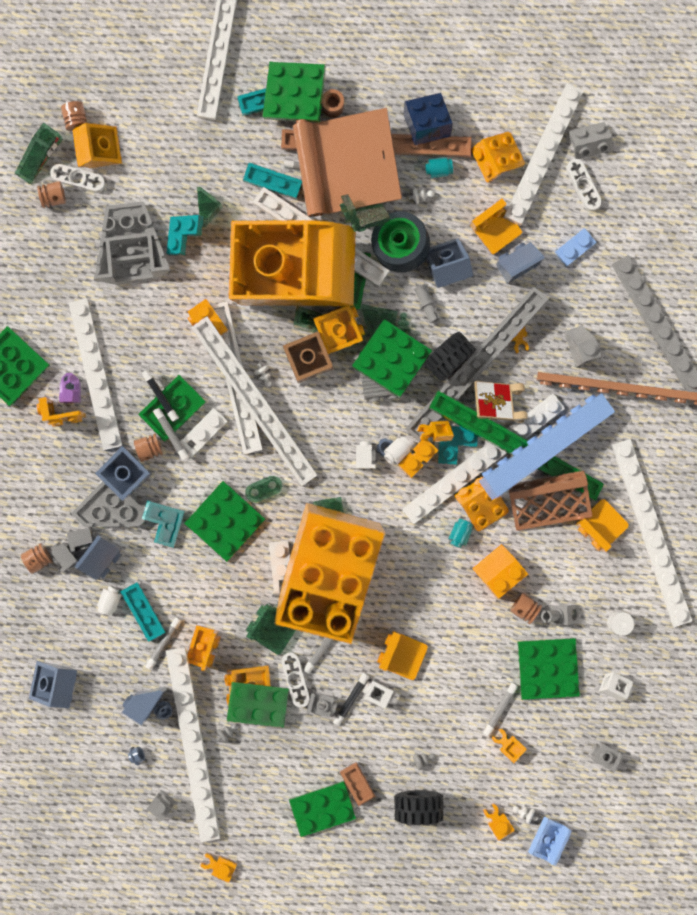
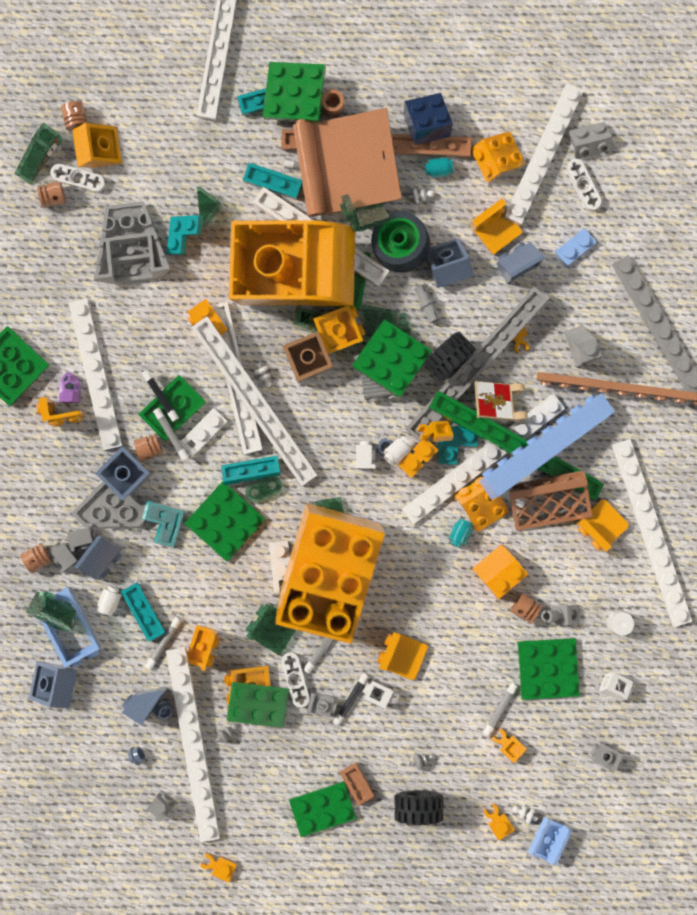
(52, 612): none -> clear green slope
(90, 651): none -> light blue door
(250, 470): none -> teal plate

